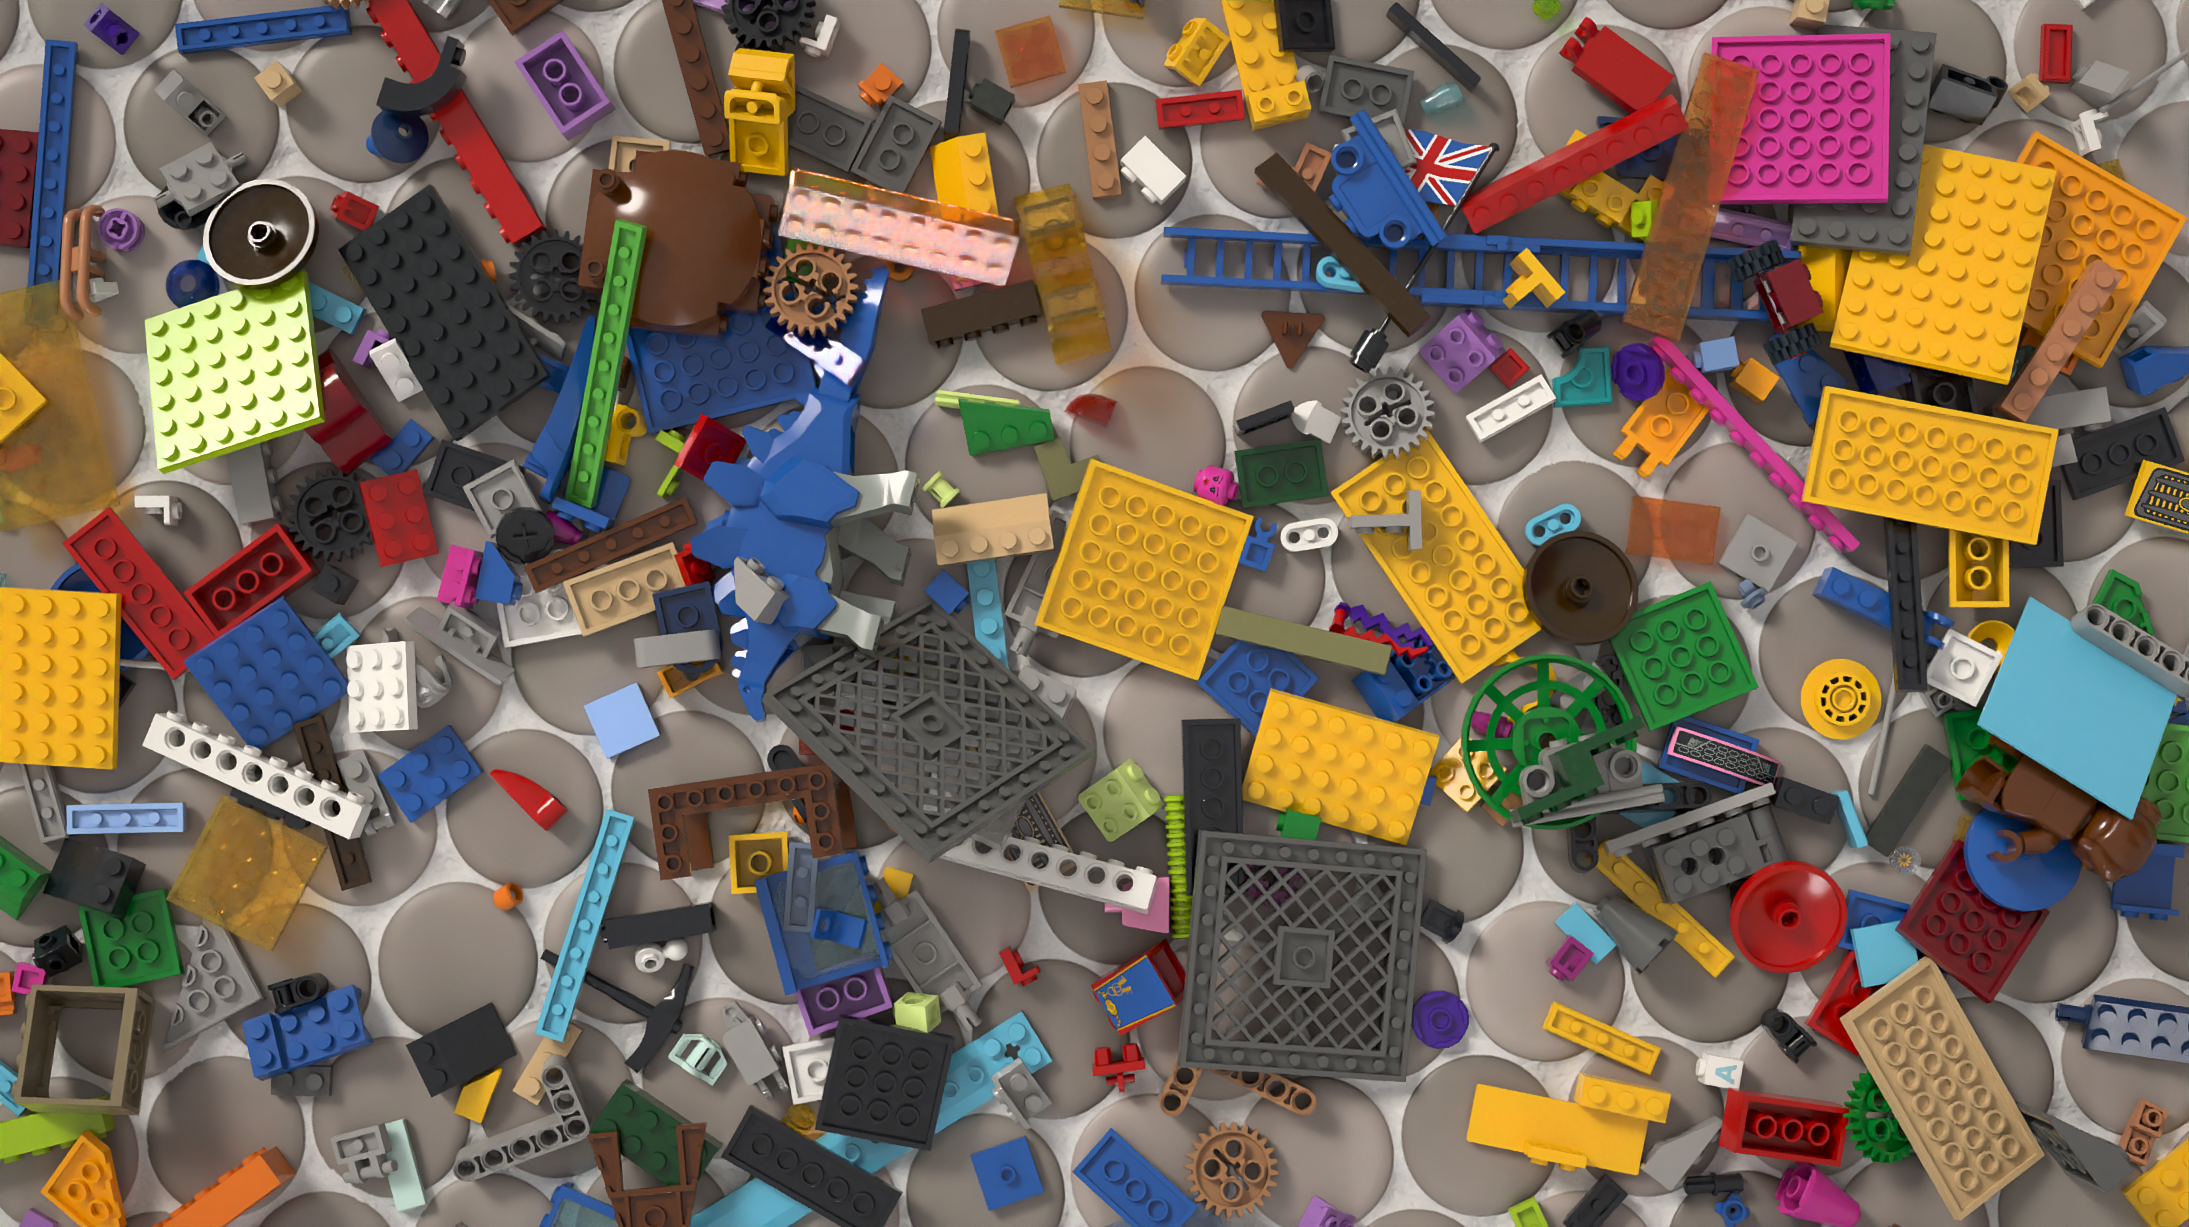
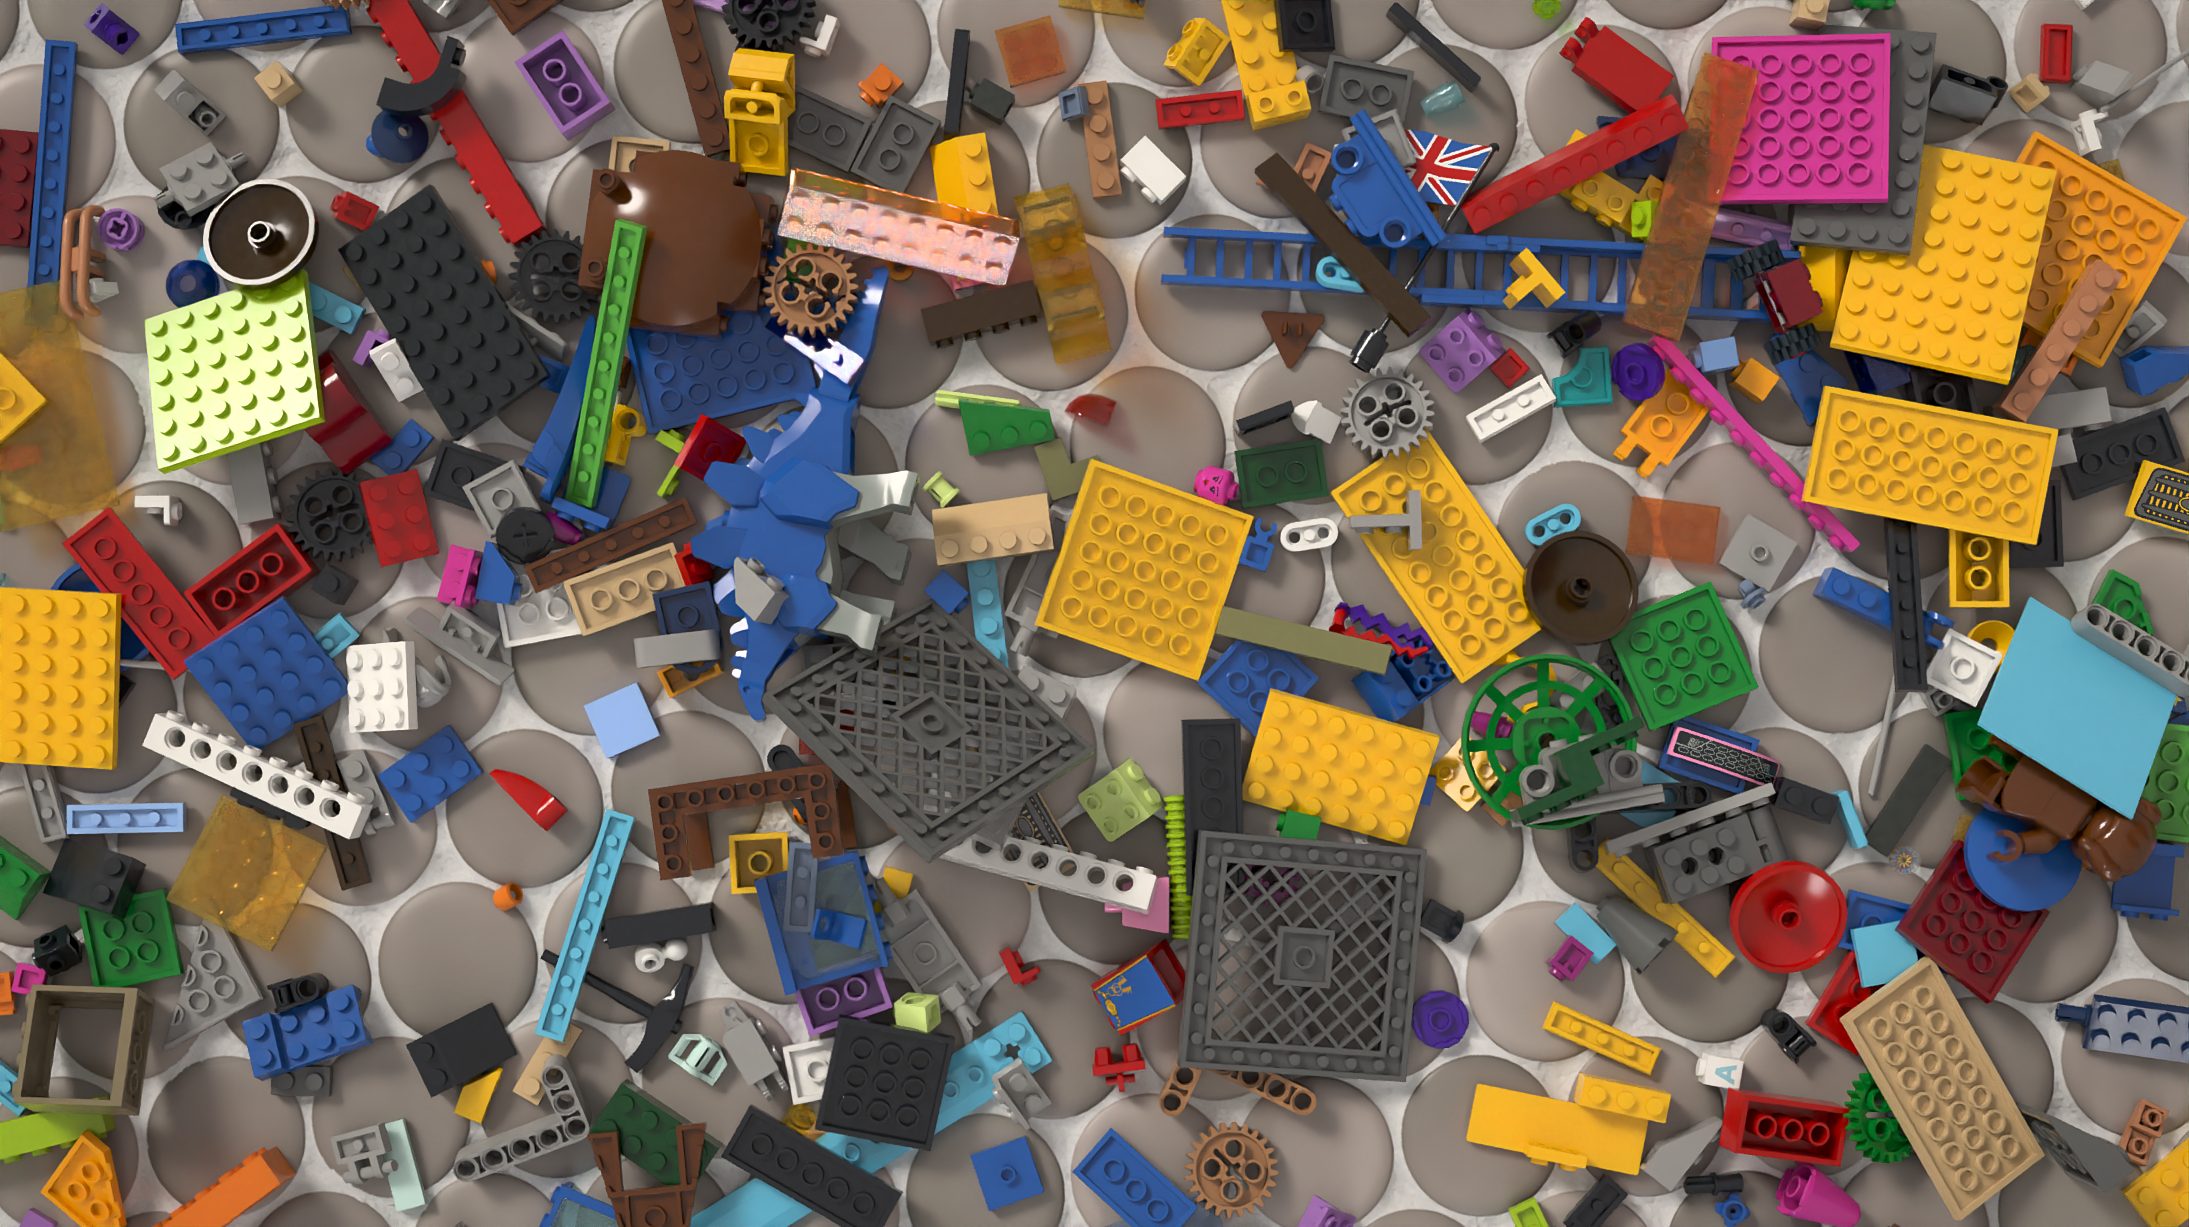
(1074, 103): none -> sand blue tile
(1841, 699): yellow wheel -> none

